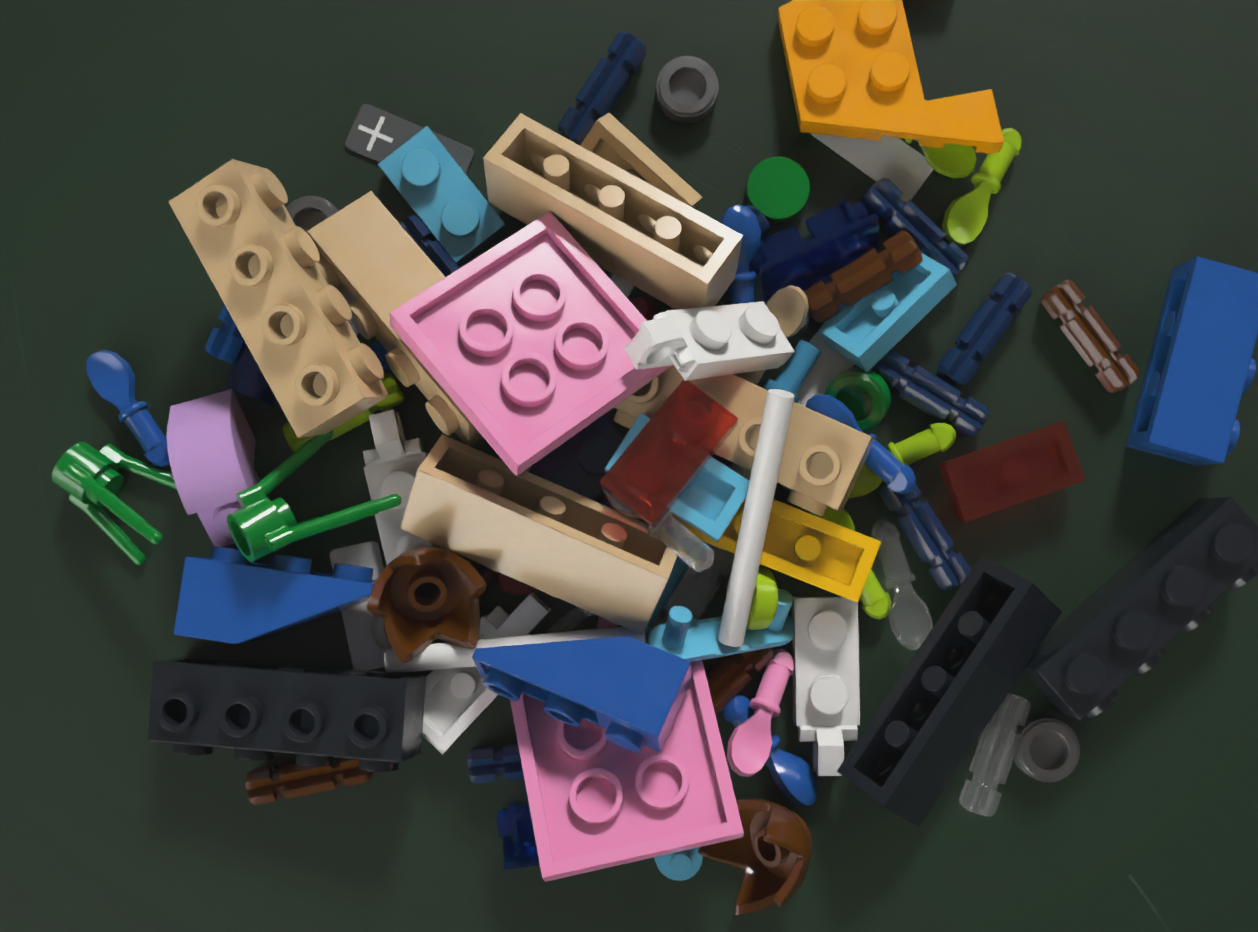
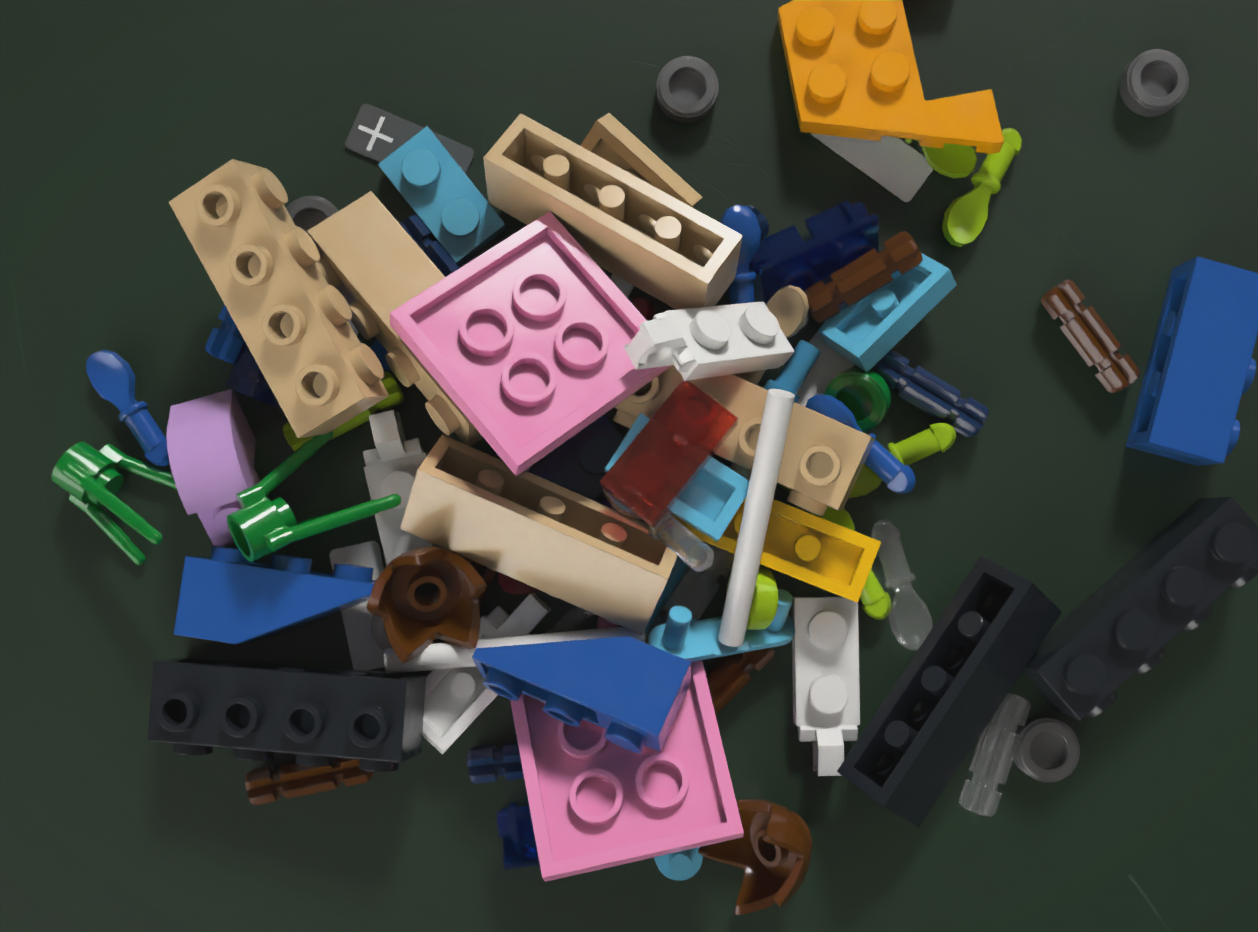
(603, 86): dark blue axle -> none
(752, 739): bright pink piece -> none
(778, 189): green tile -> none
(788, 770): blue piece -> none
(885, 201): dark blue axle -> none
(927, 536): dark blue axle -> none
(984, 329): dark blue axle -> none
(1012, 472): clear red plate -> none
(1153, 82): none -> flat silver tile

